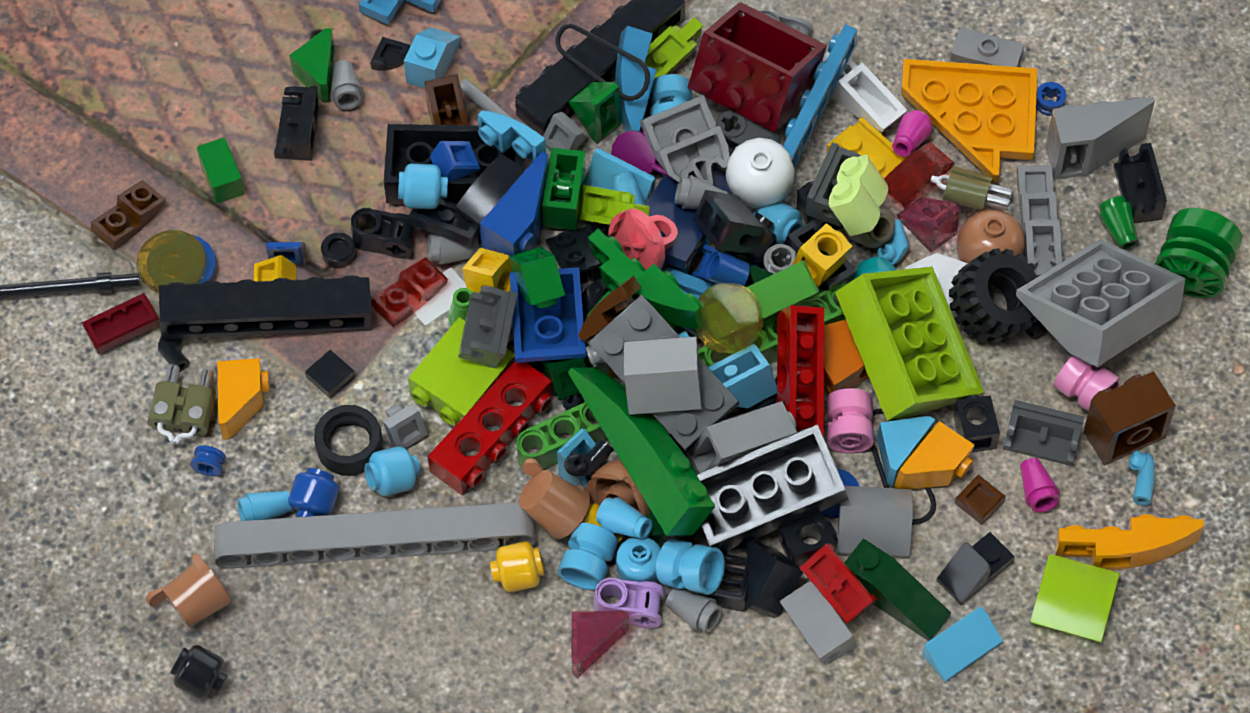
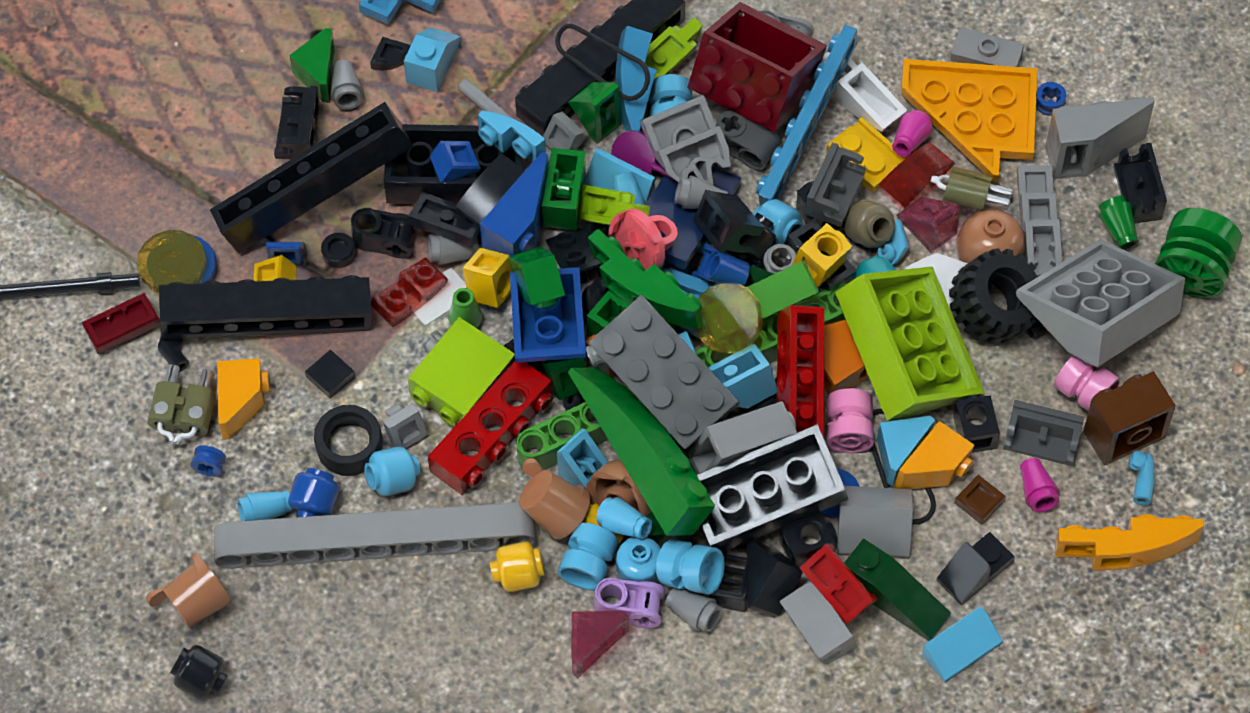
(133, 211): reddish brown slope -> none
(220, 170): green piece -> none
(311, 177): none -> black brick
(422, 186): medium azure head -> none
(445, 101): reddish brown slope -> none
(487, 326): dark grey hinge -> none
(588, 463): black arm -> none
(609, 308): reddish brown slope -> none
(662, 375): light grey slope -> none
(760, 172): white cylinder -> none
(858, 195): yellowish green brick -> none
(1075, 598): lime slope -> none

